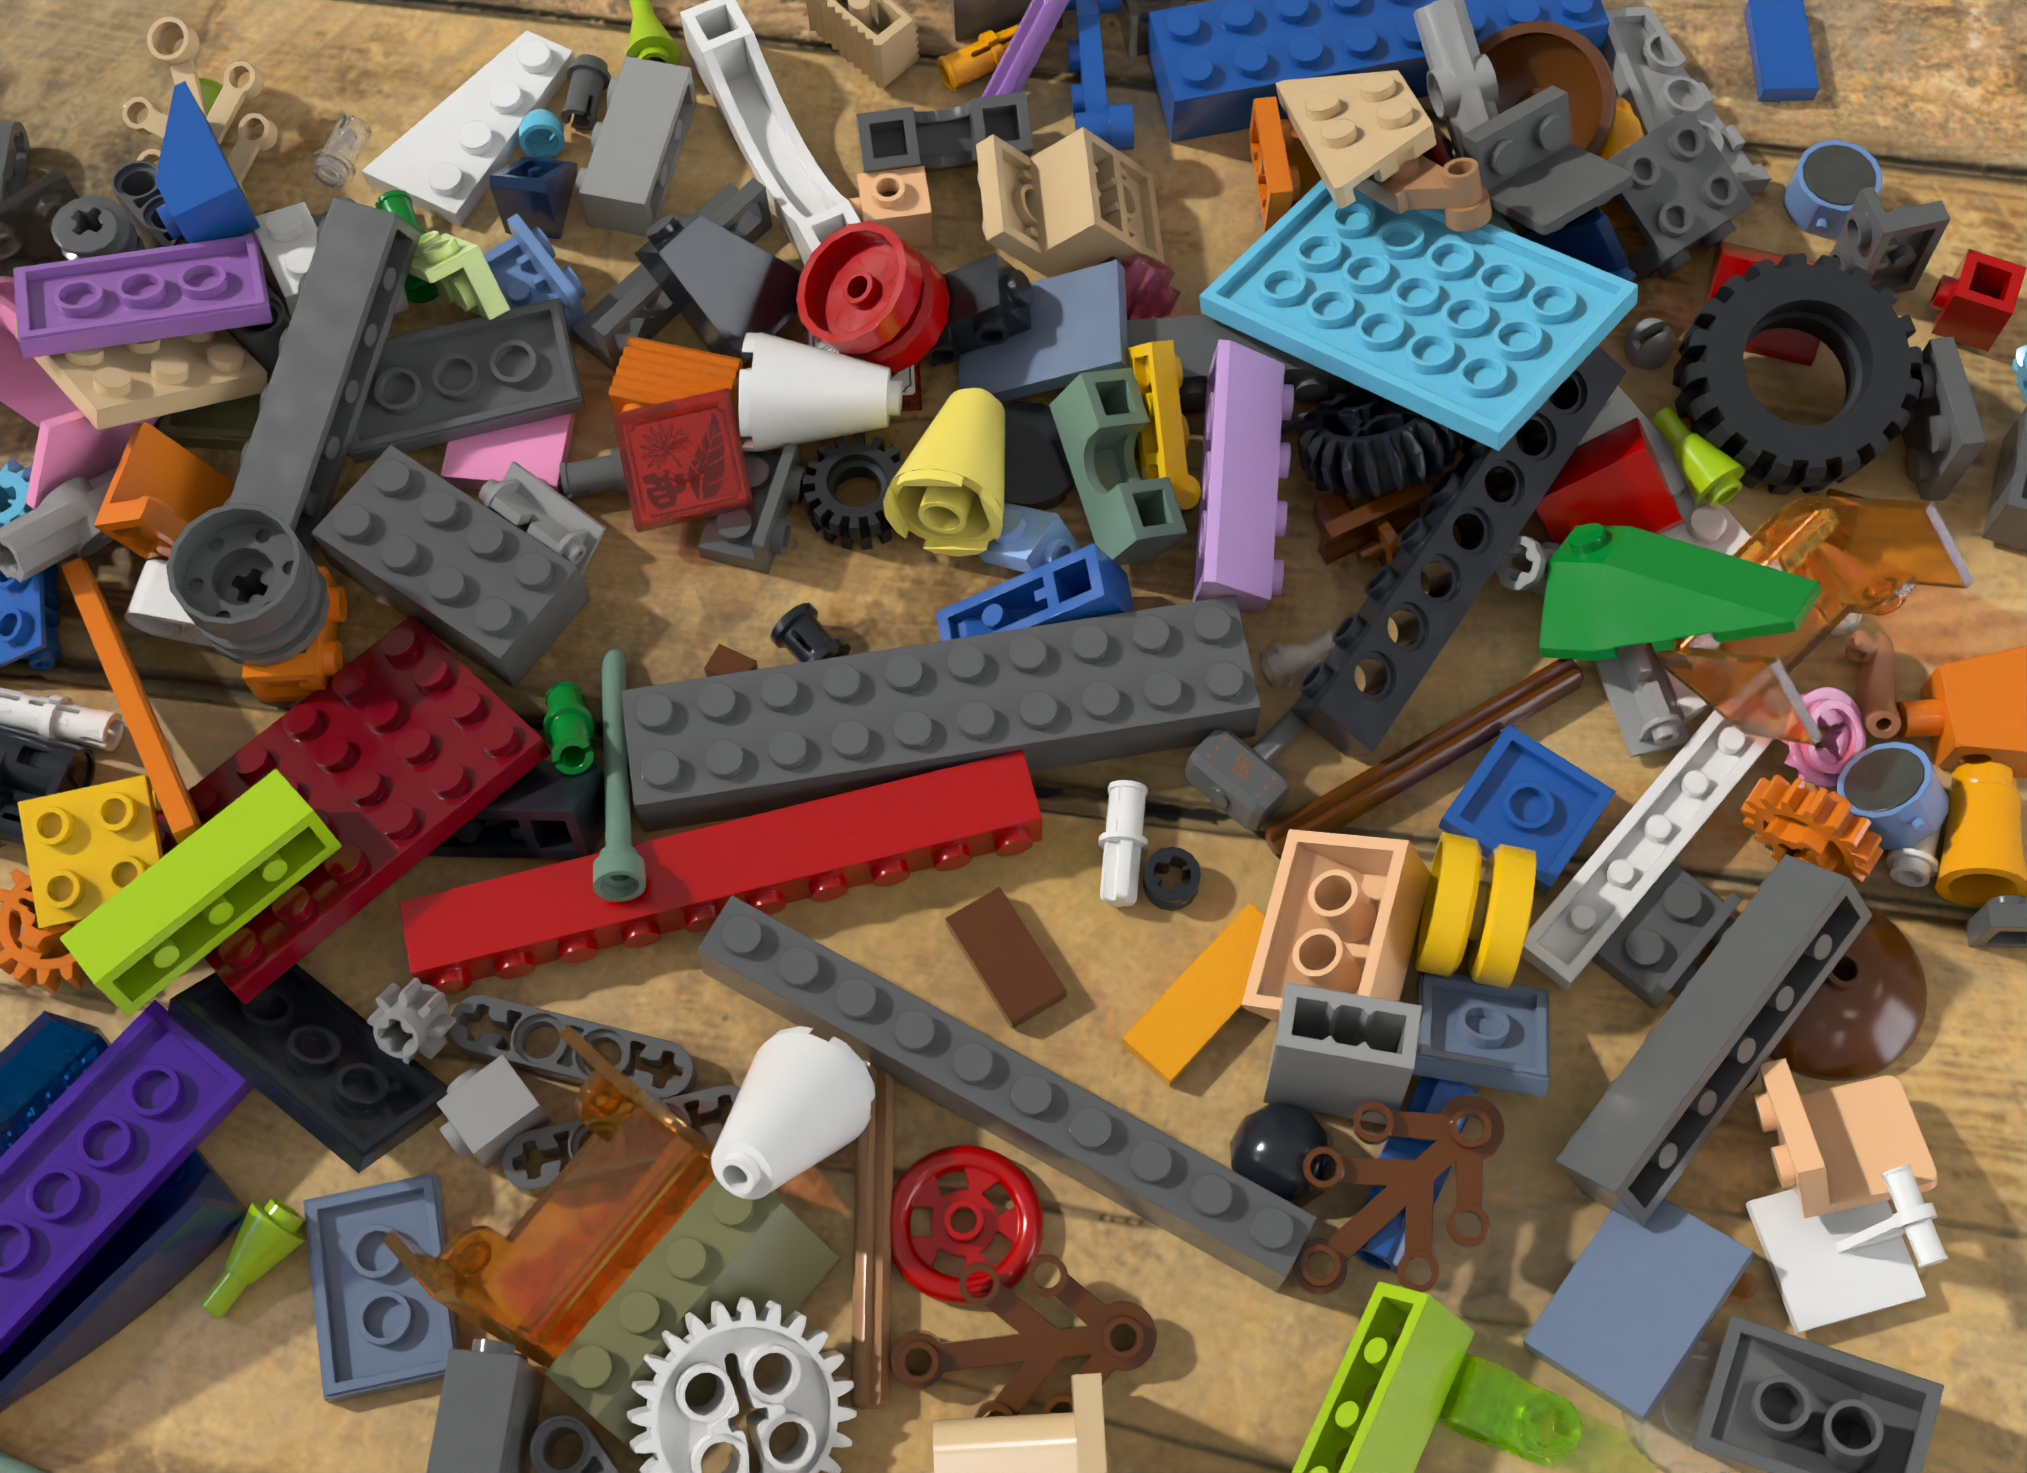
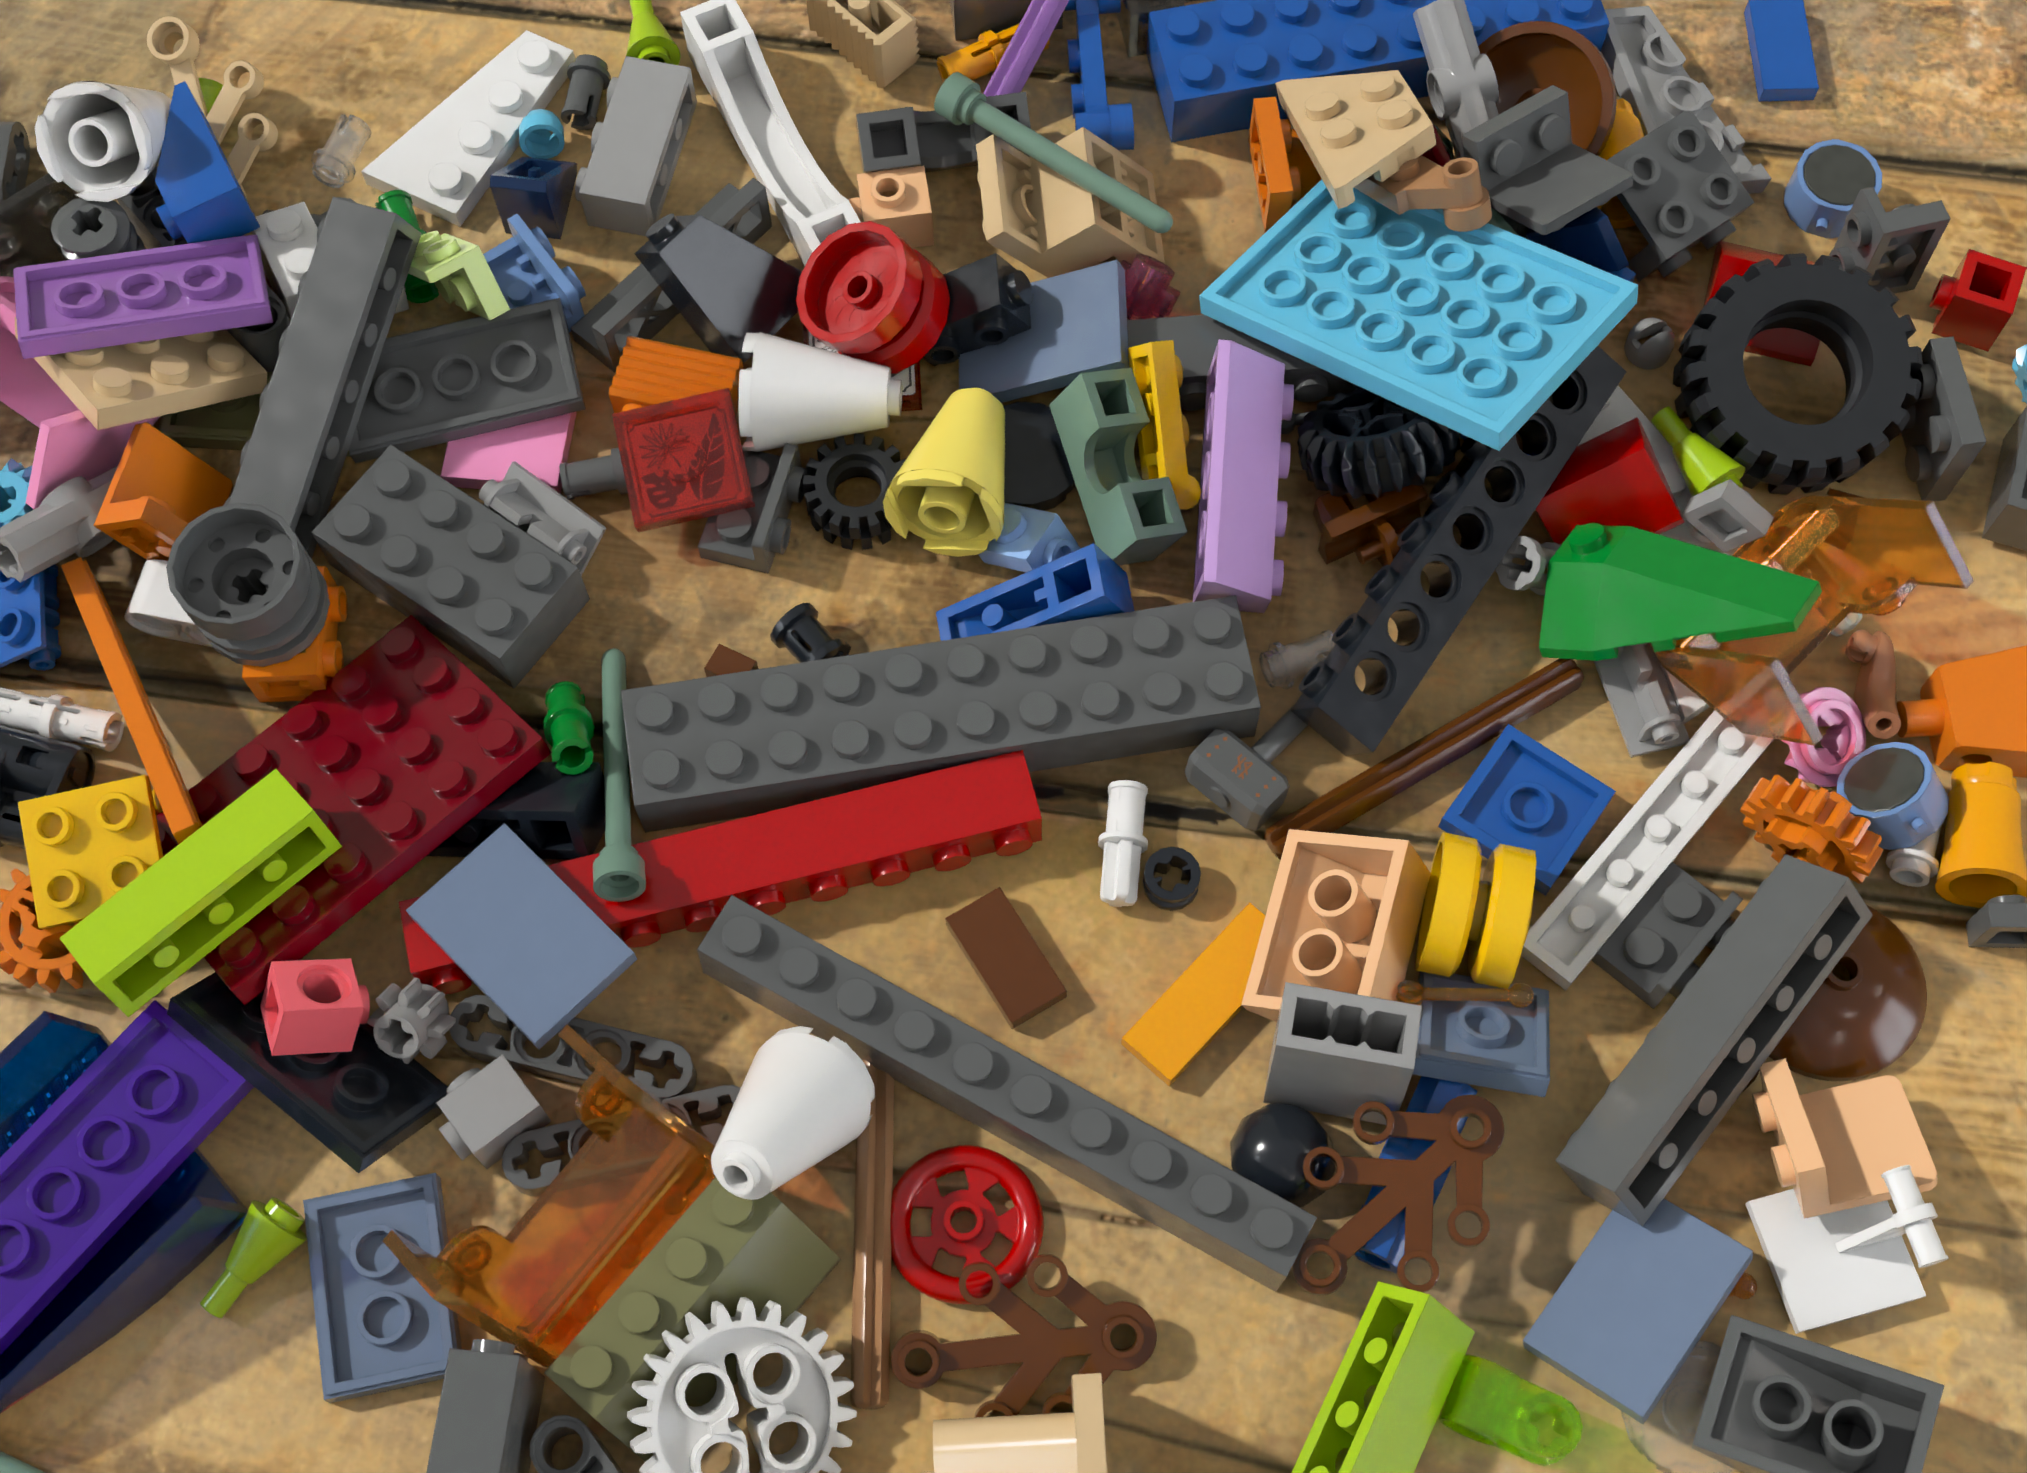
(102, 137): none -> white cone
(313, 1006): none -> coral brick
(521, 935): none -> sand blue tile
(963, 102): none -> sand green piece
(1412, 992): none -> clear orange hinge
(1727, 516): none -> light grey plate

